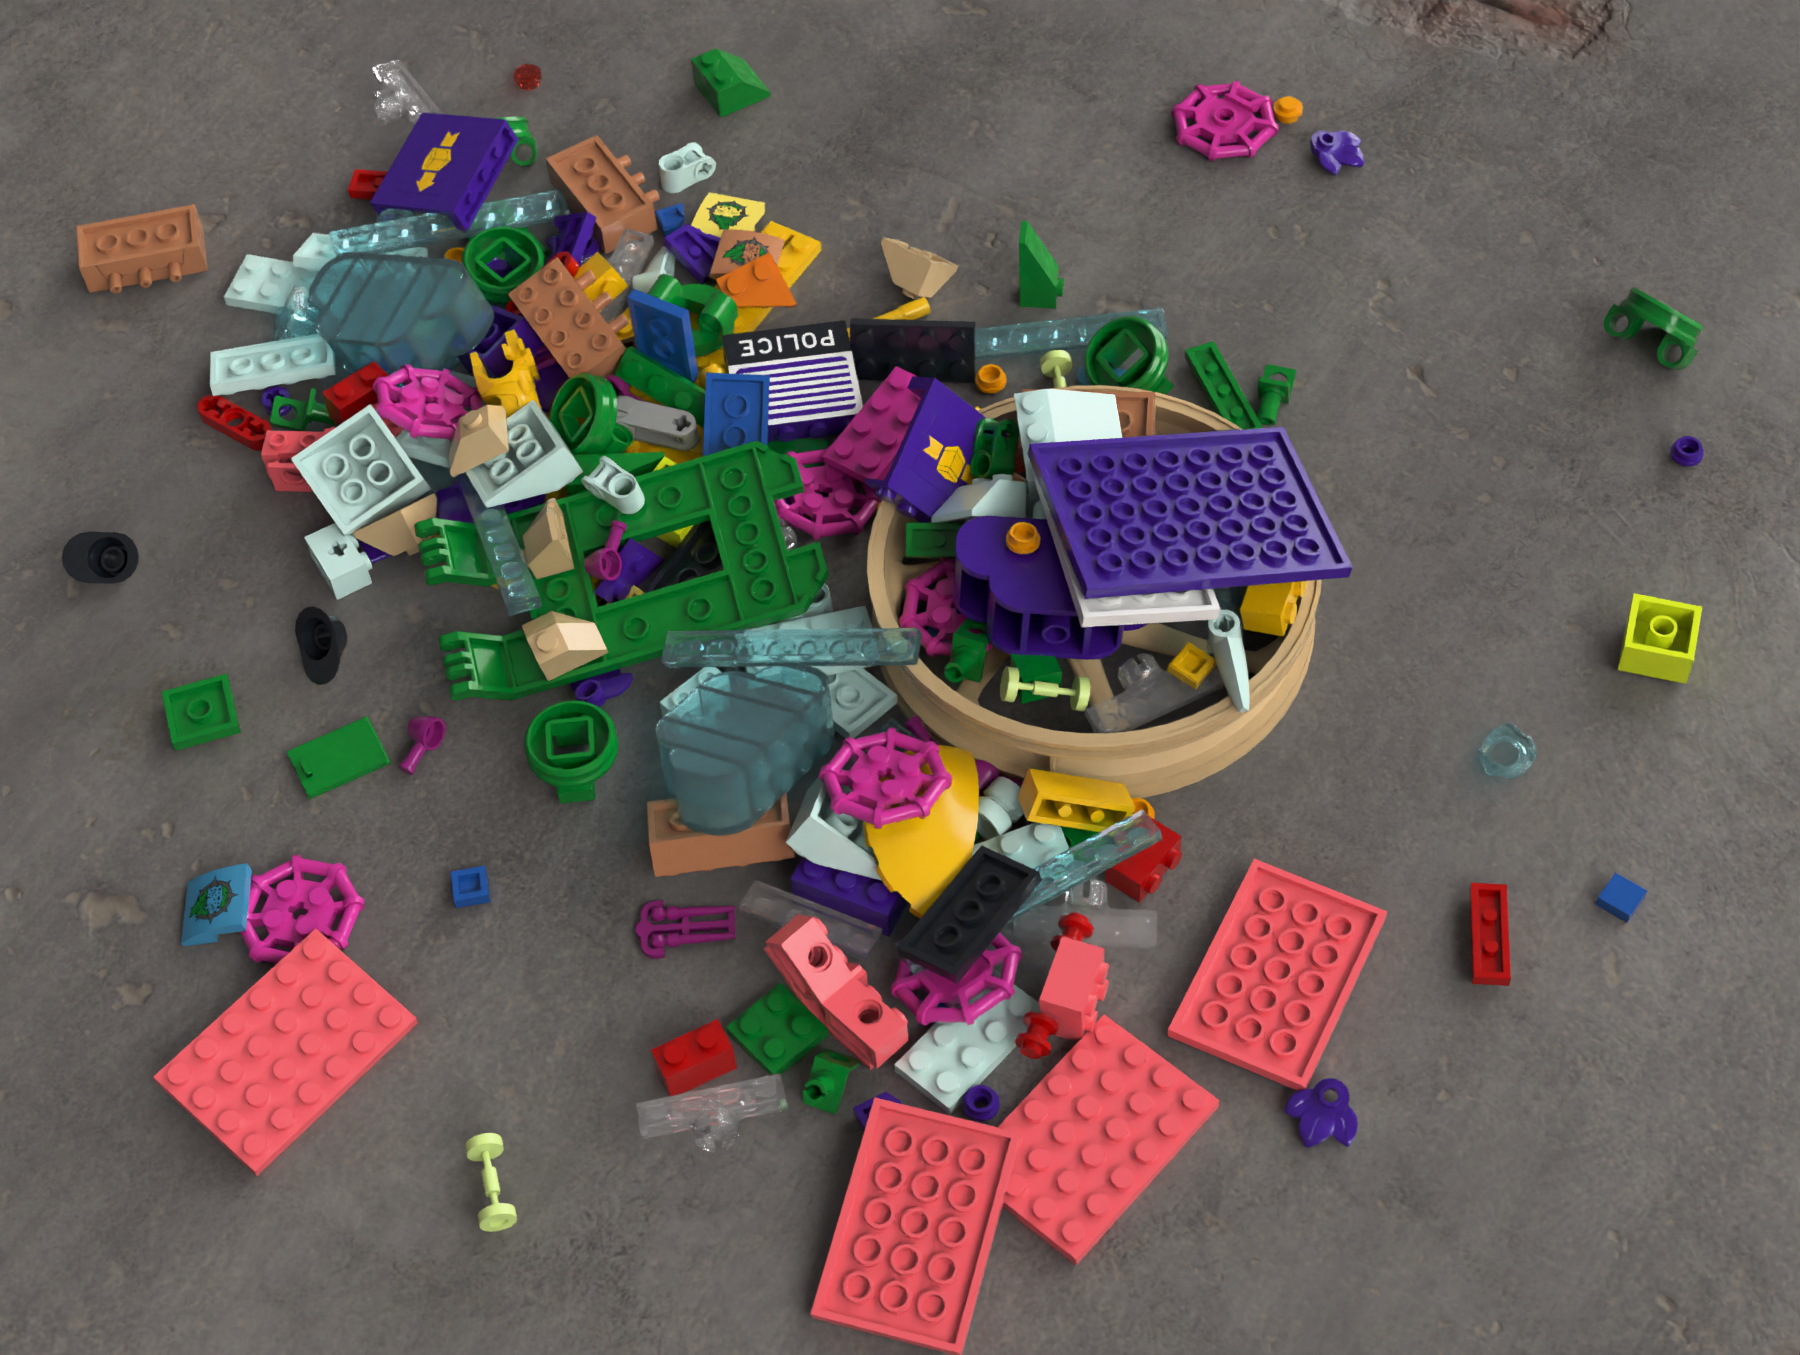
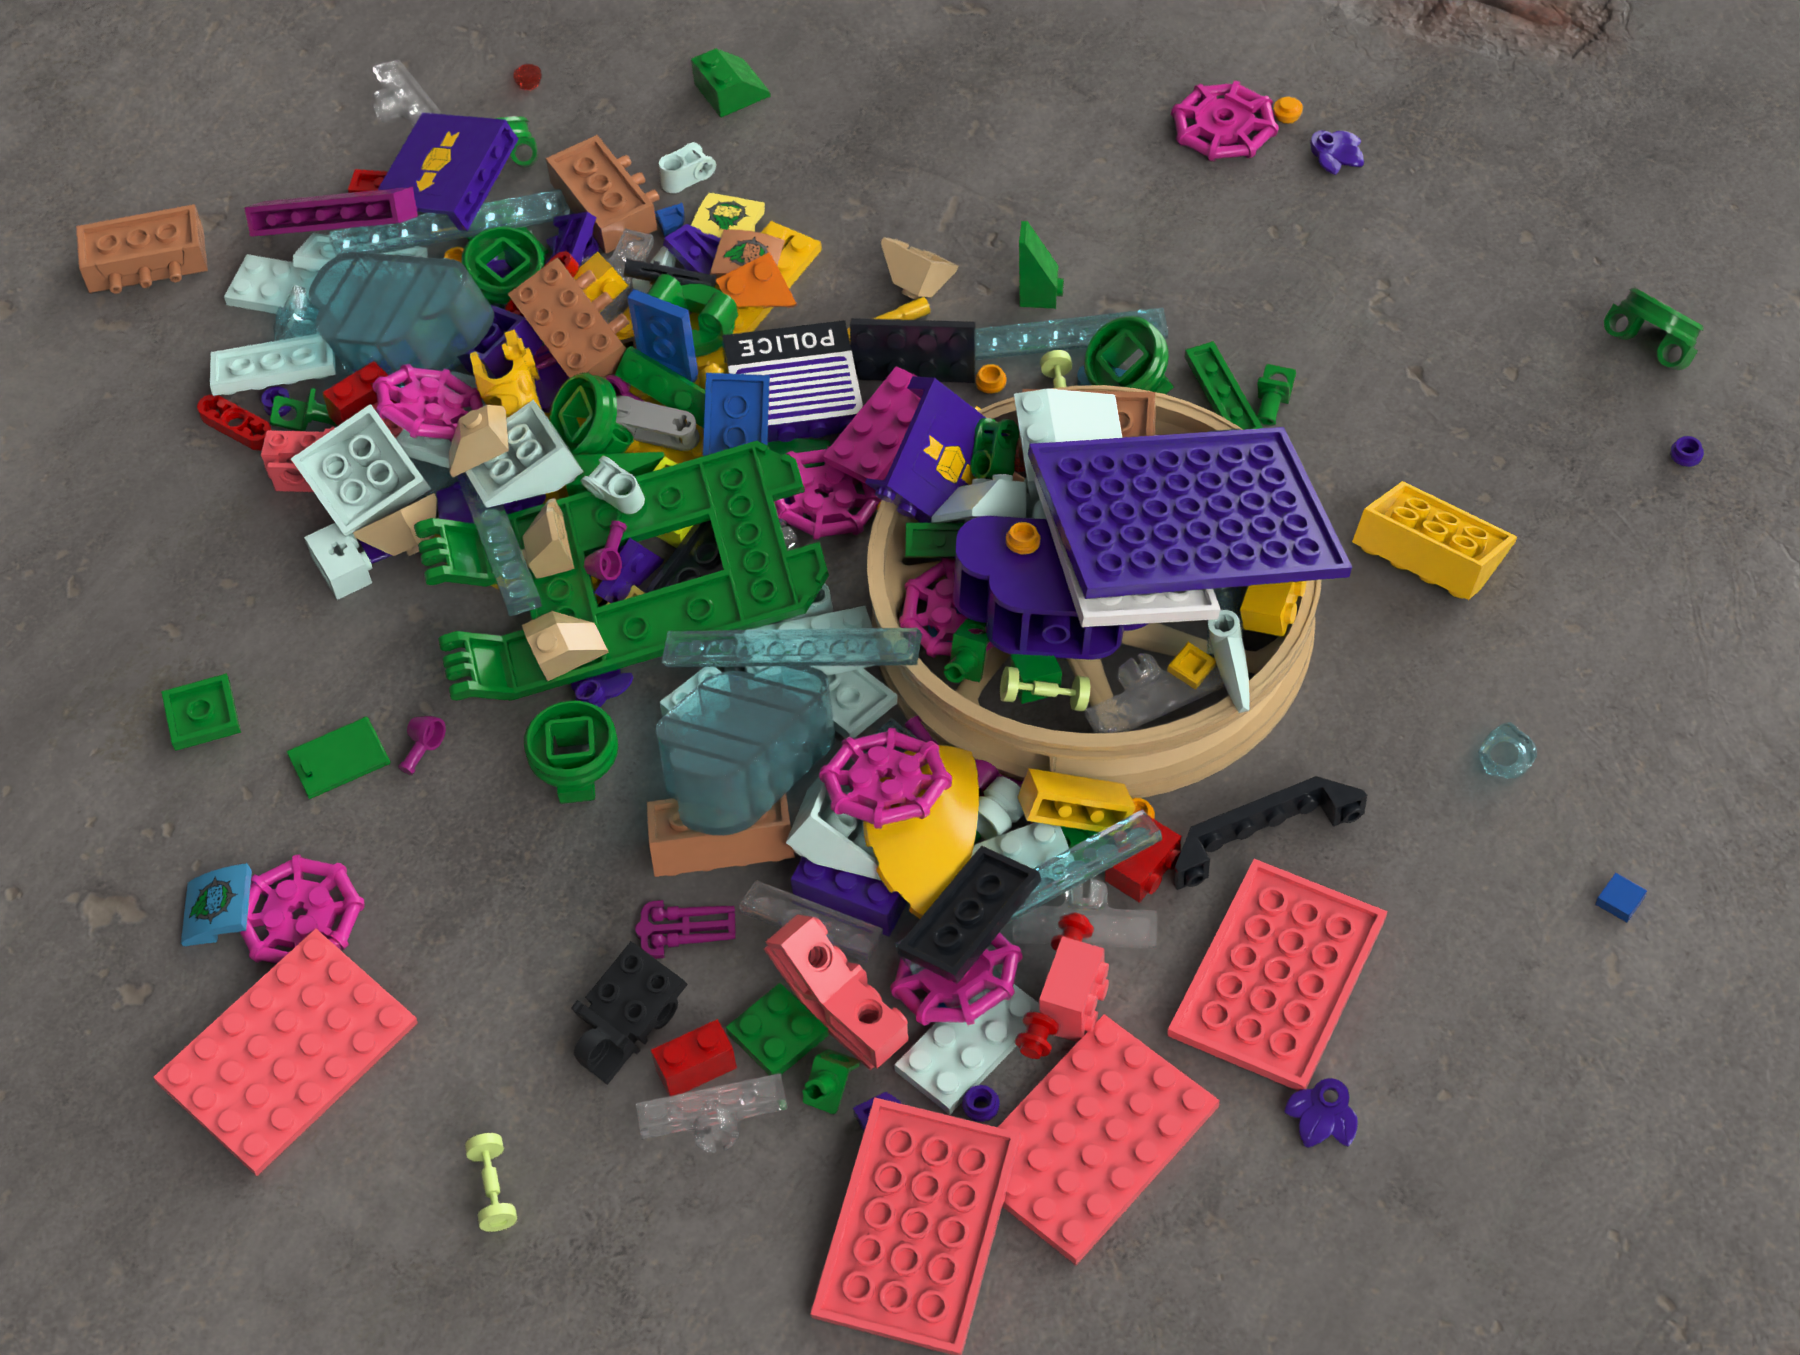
(100, 557): black piece -> none
(320, 643): black piece -> none
(331, 212): none -> magenta brick
(470, 886): blue tile -> none
(624, 1008): none -> black plate
(651, 271): none -> black pin
(1337, 800): none -> black slope
(1433, 539): none -> yellow slope
(1489, 934): red plate -> none
(1660, 638): neon yellow brick -> none

